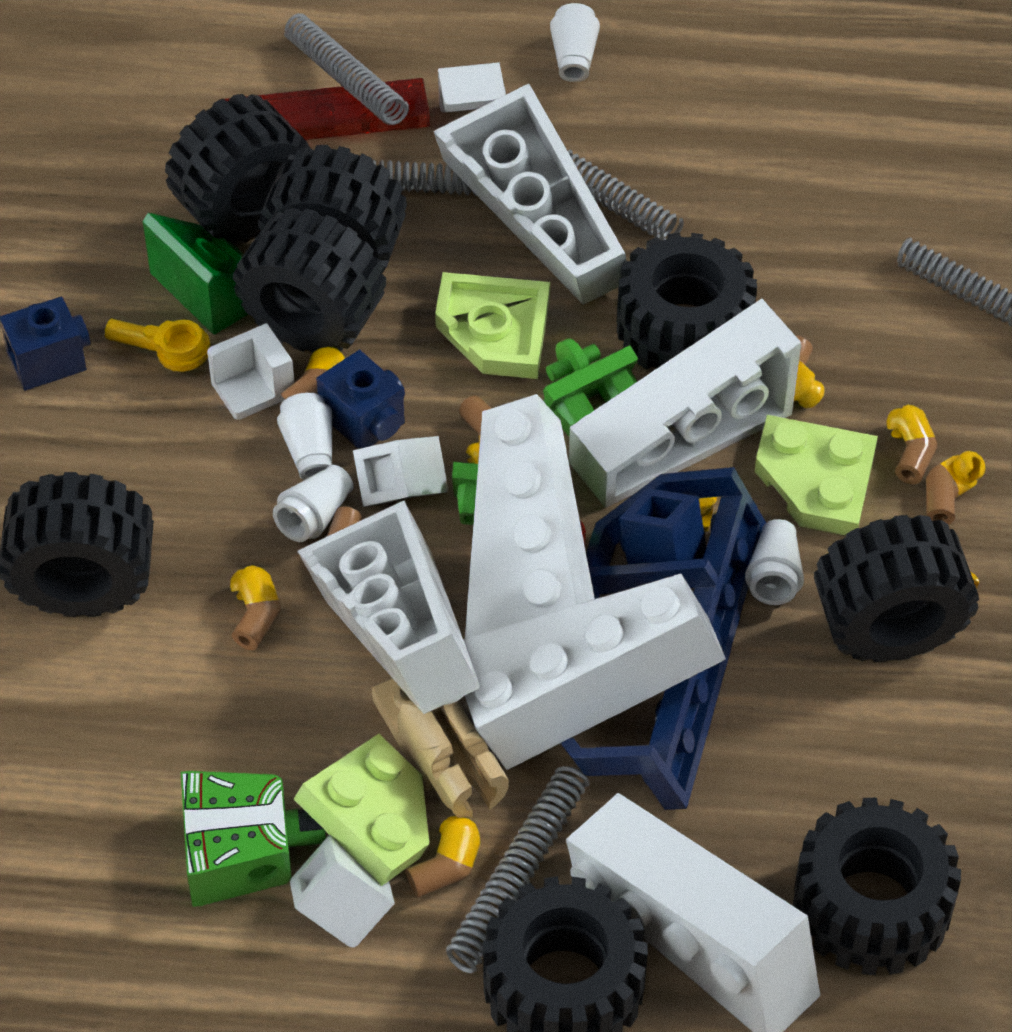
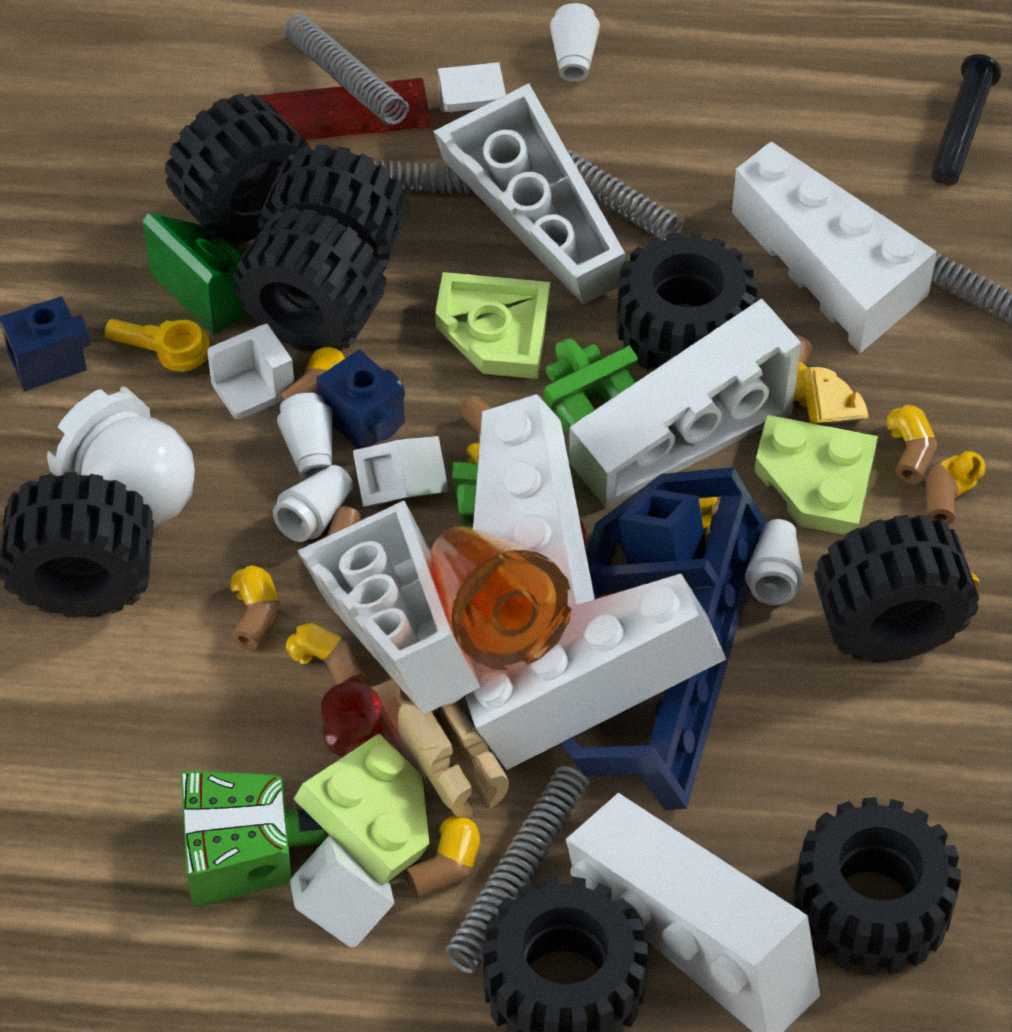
(124, 444): none -> white tile
(333, 649): none -> arm
(348, 734): none -> clear red wheel
(499, 597): none -> clear orange cone
(831, 398): none -> yellow tile
(833, 244): none -> white wedge
(978, 75): none -> black axle

